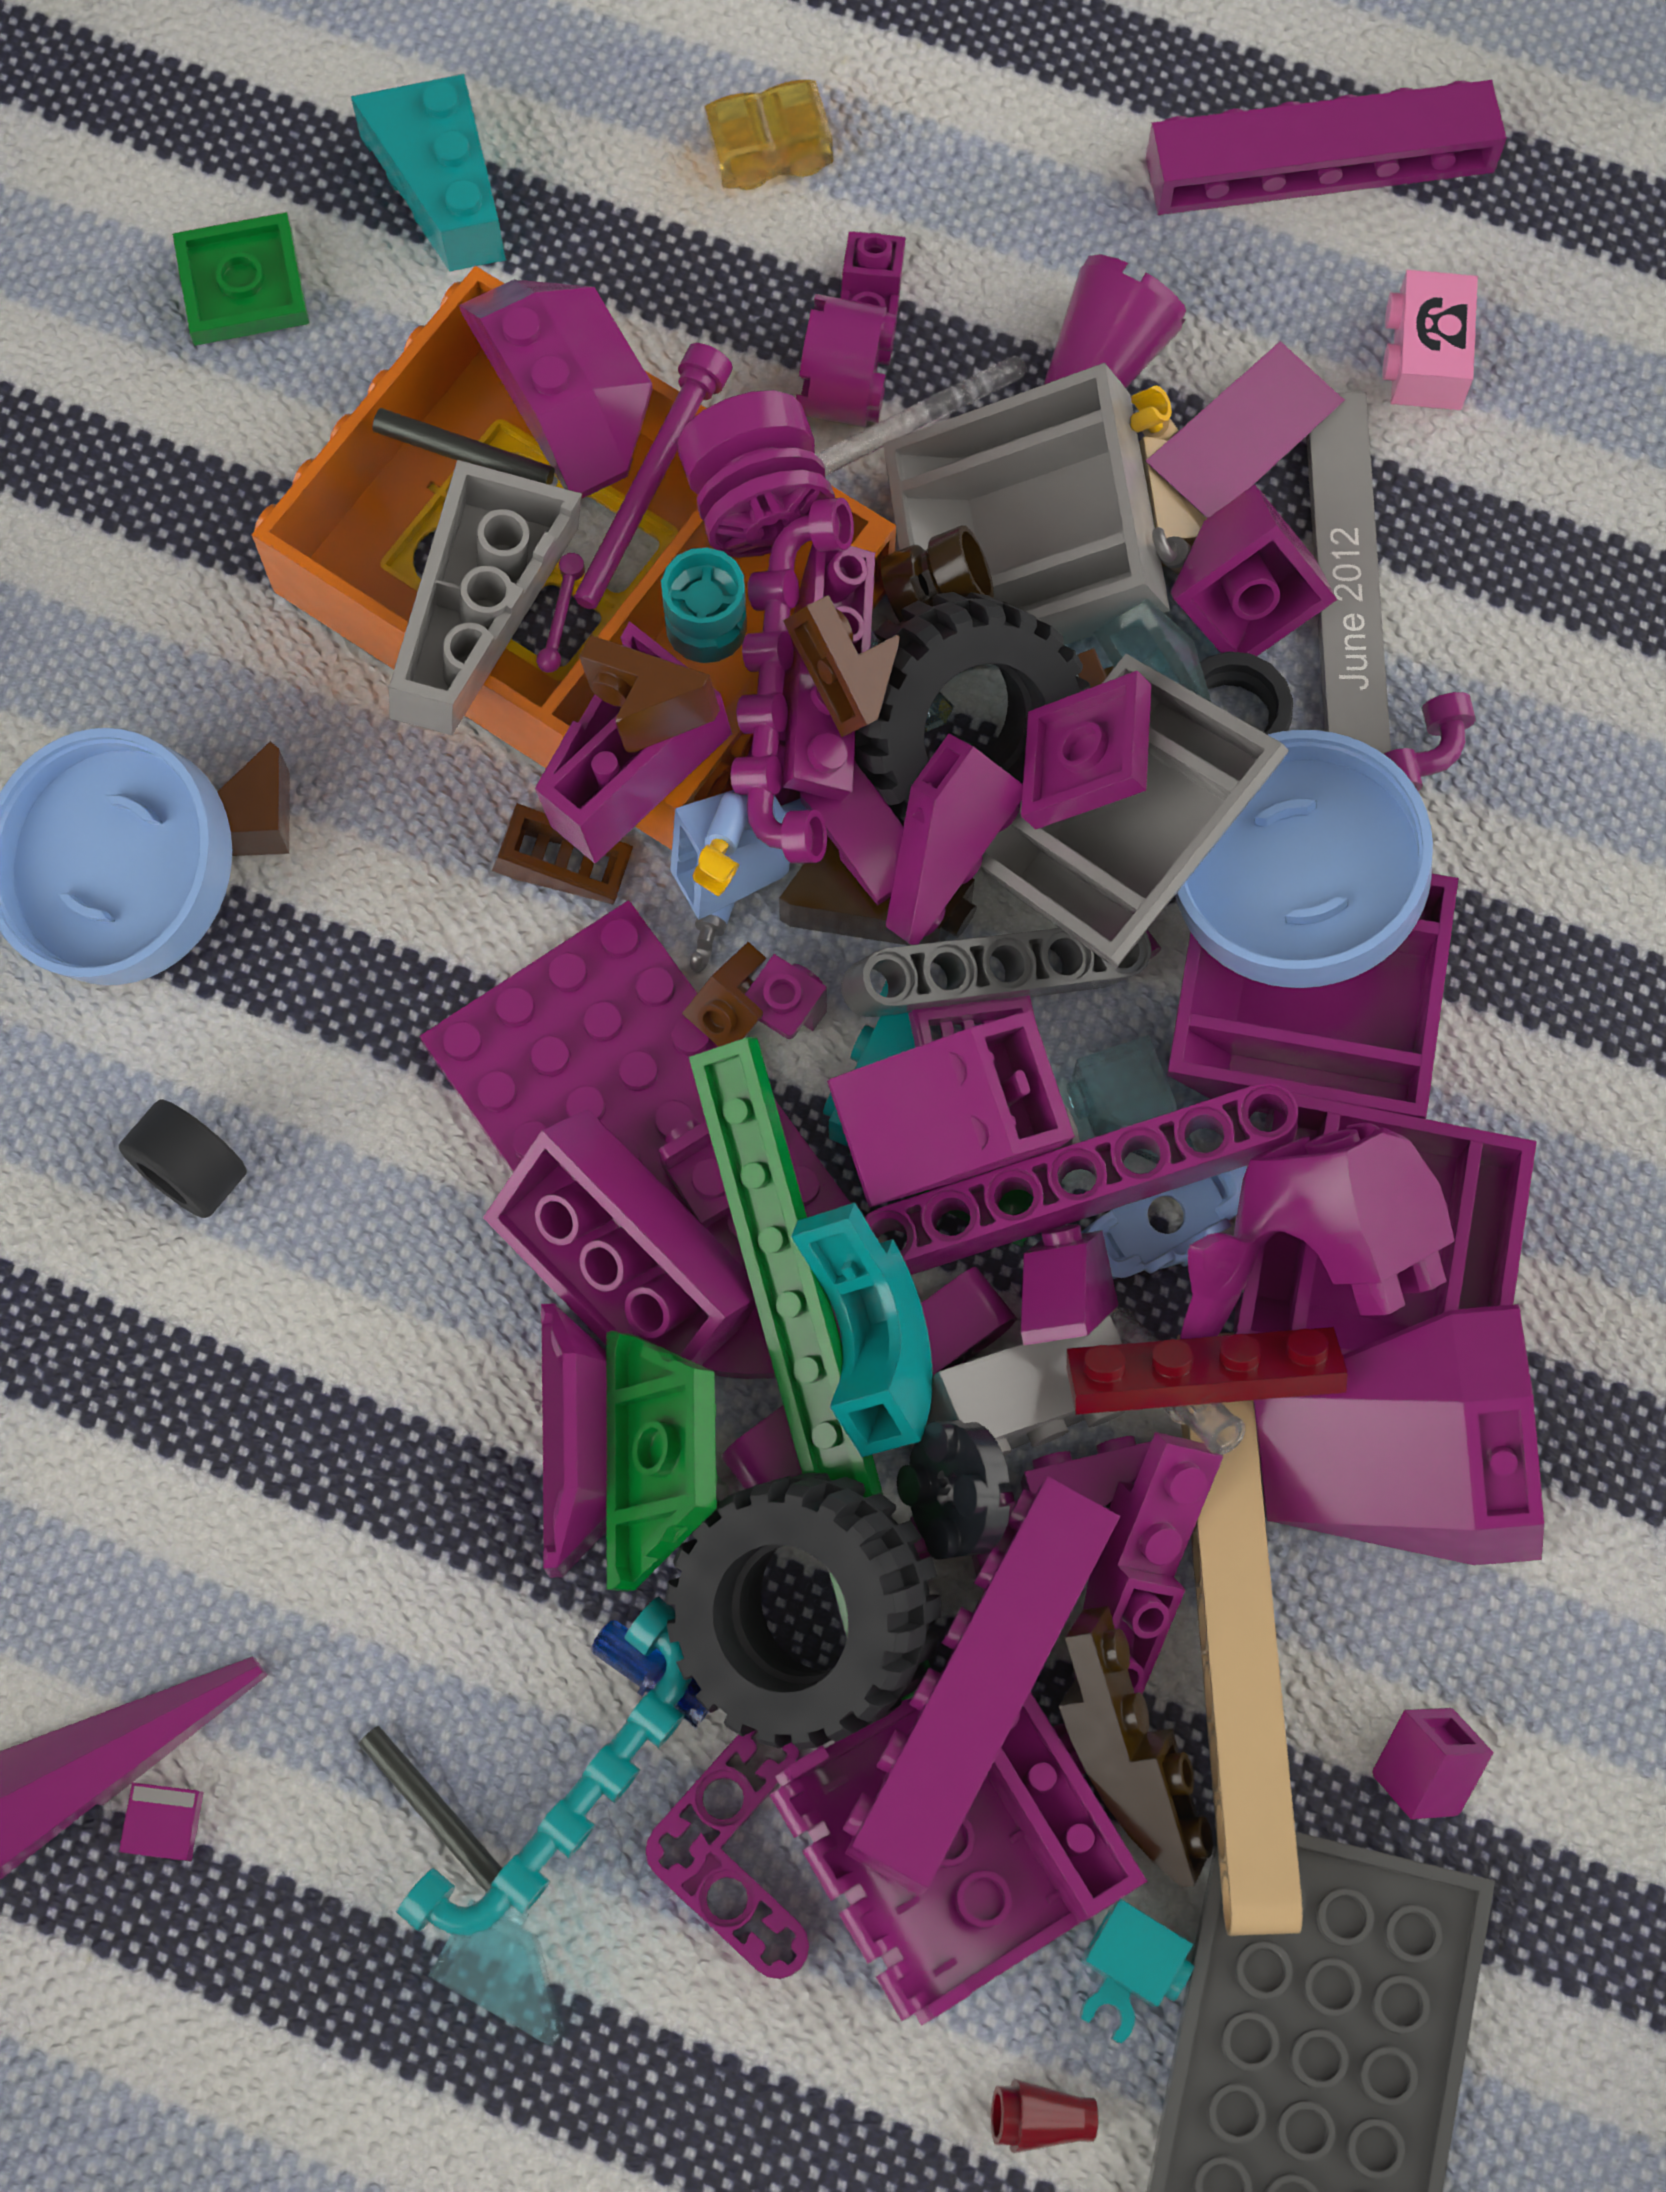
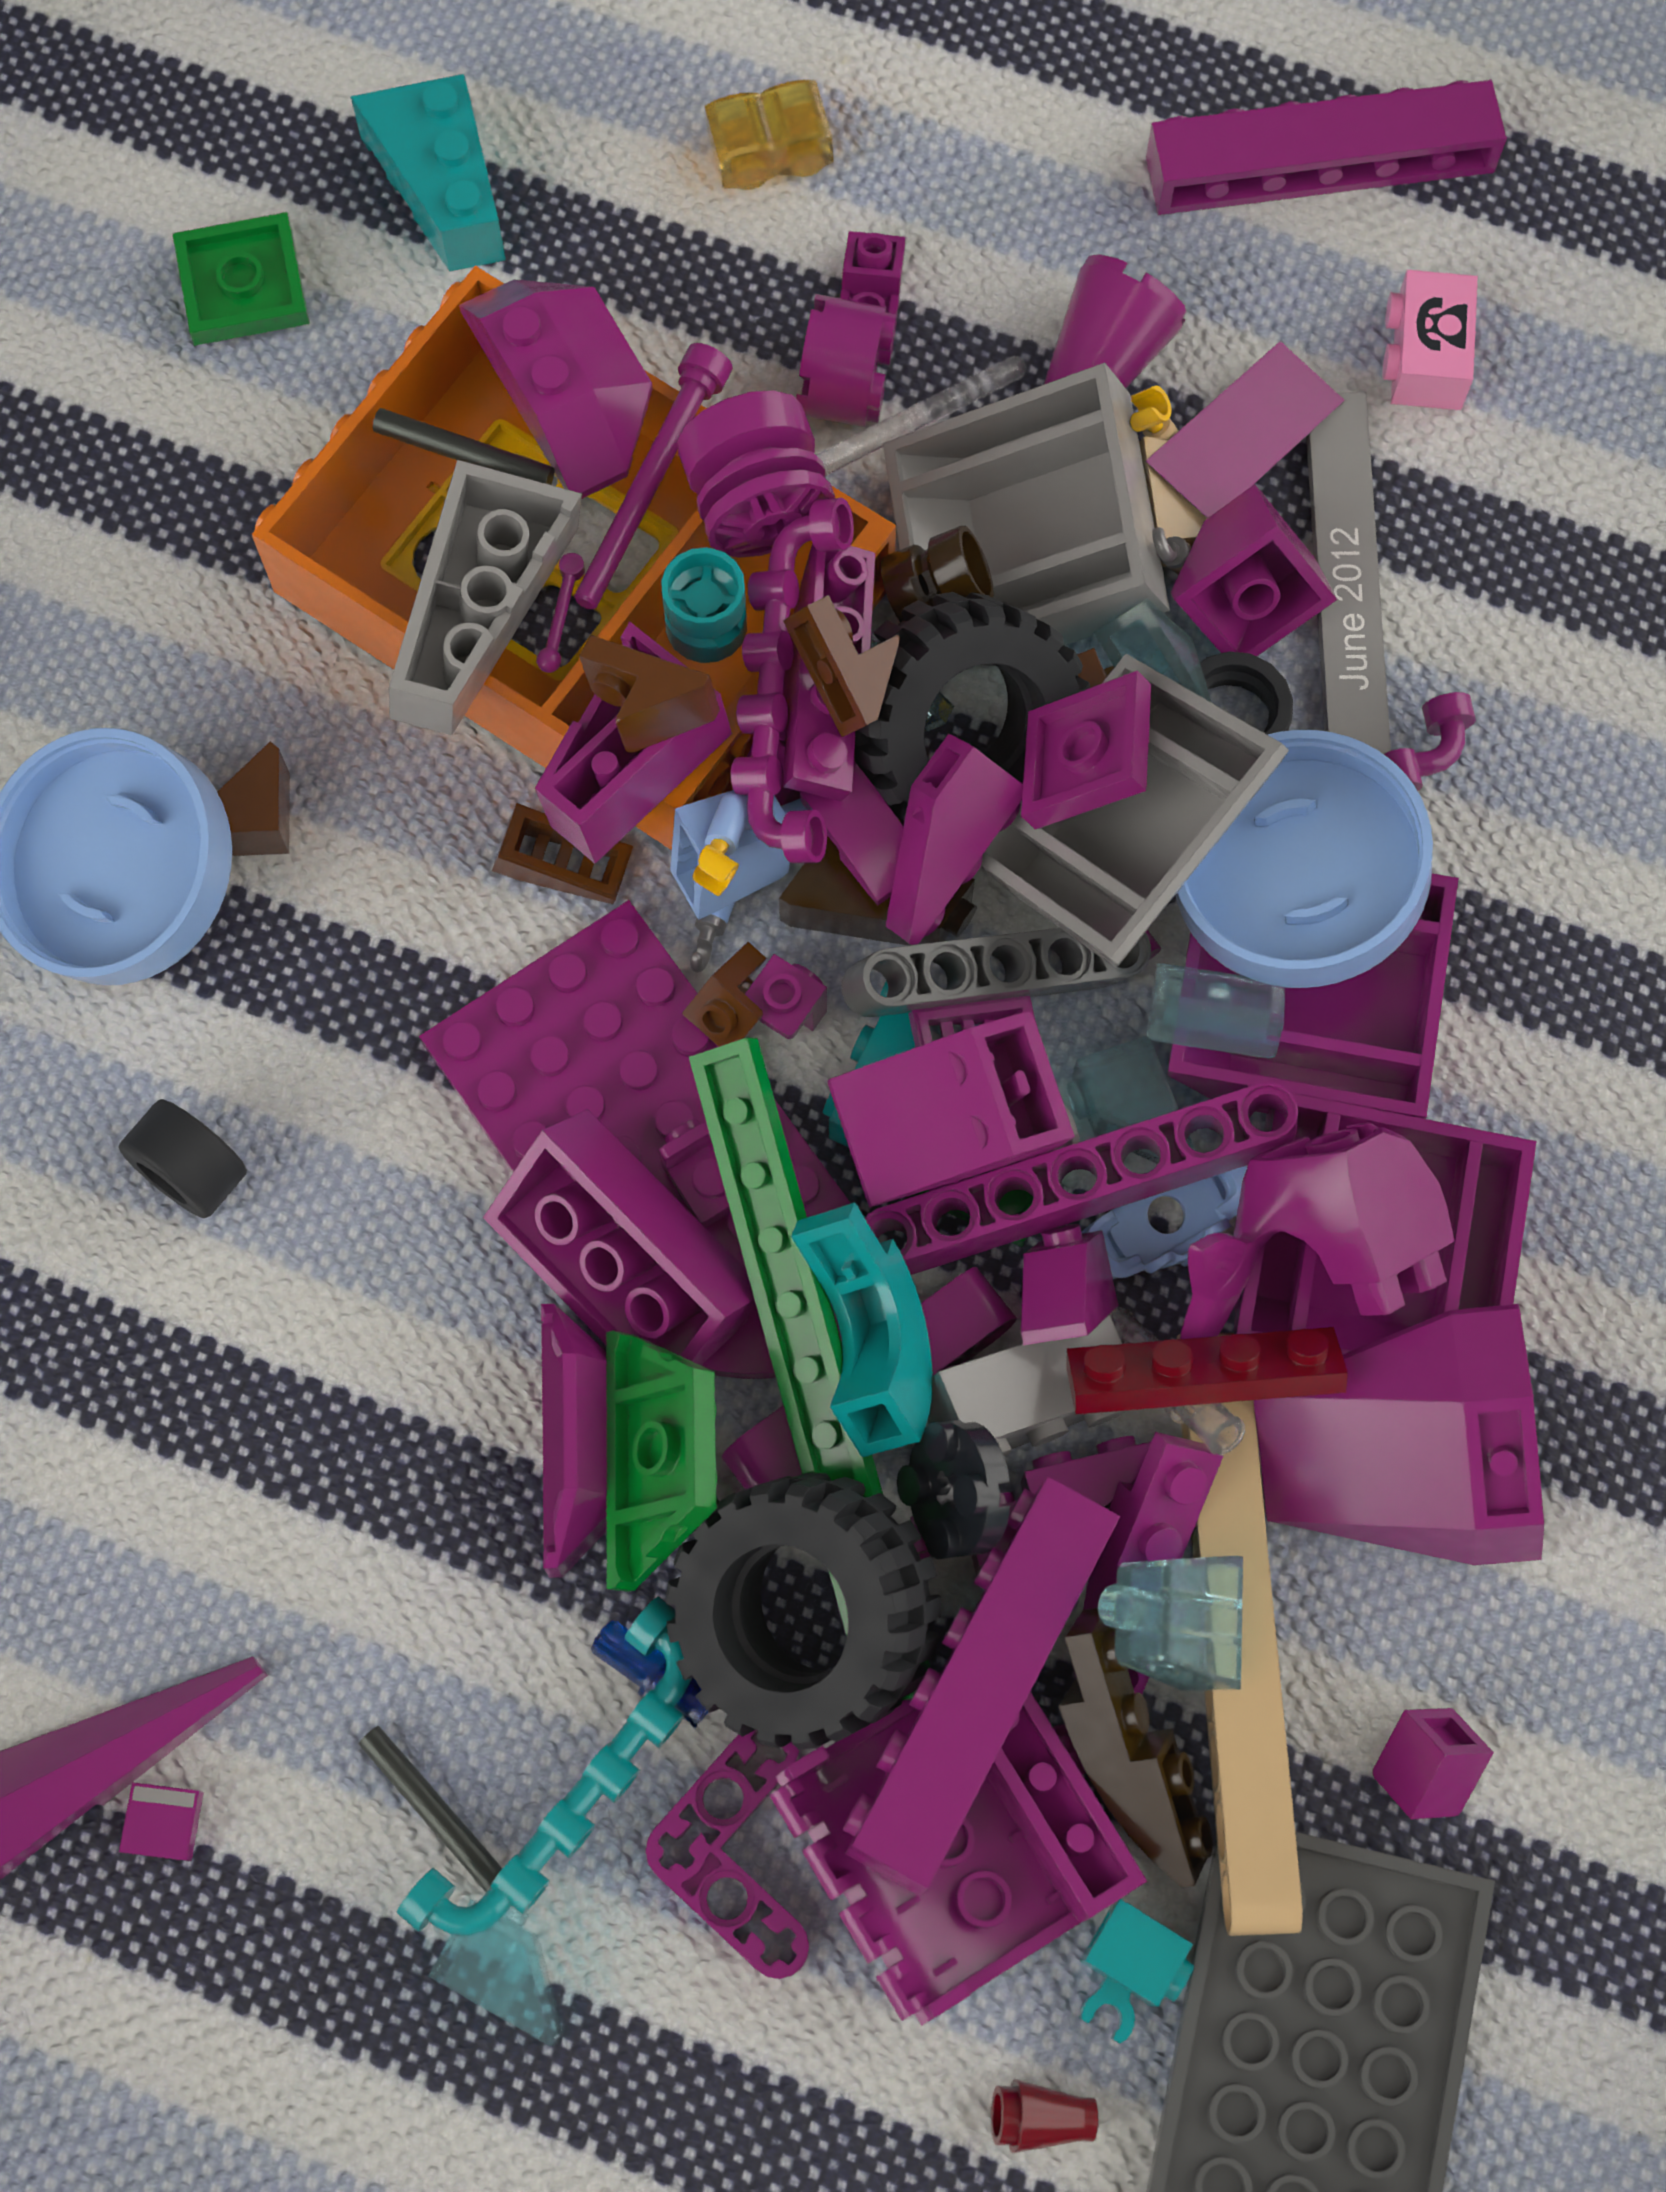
(1179, 1620): none -> clear light blue torso
(1216, 1011): none -> clear light blue slope

